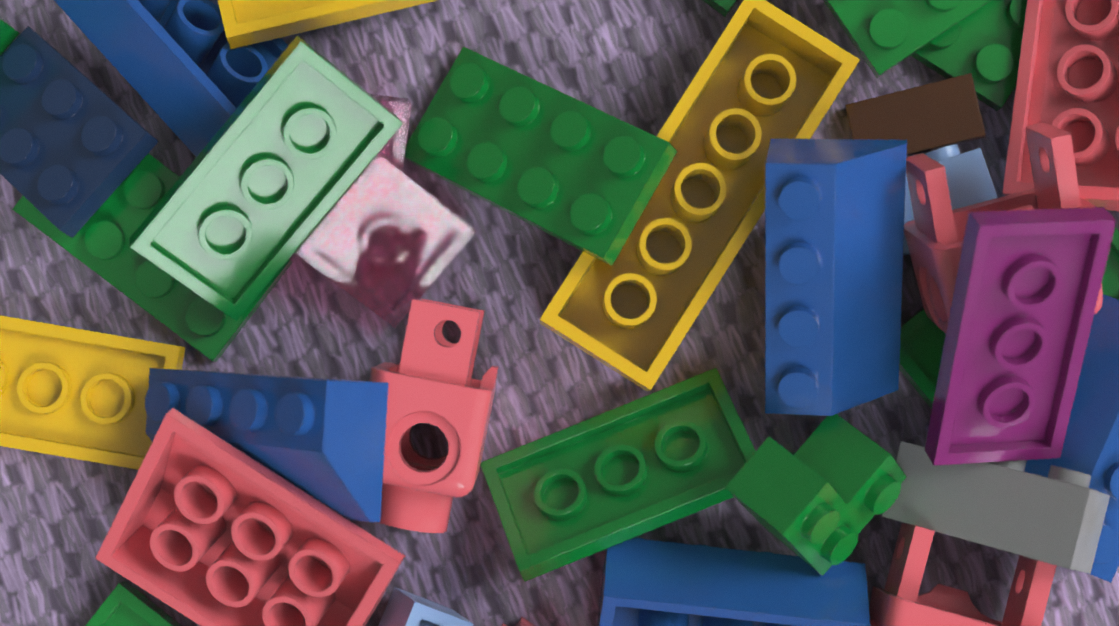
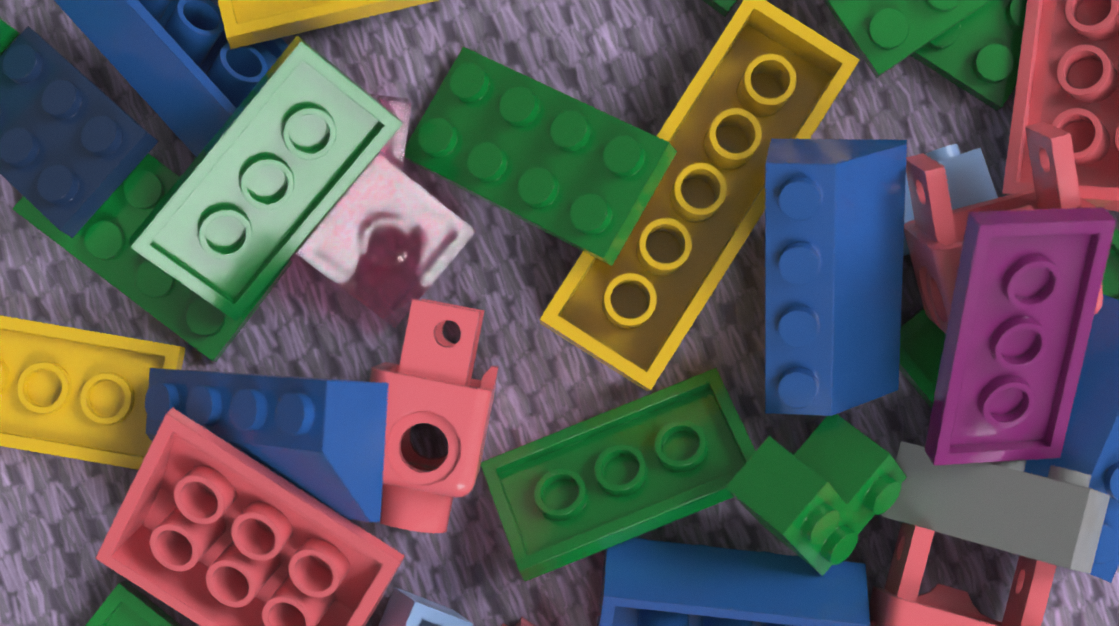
(922, 115): reddish brown tile -> none

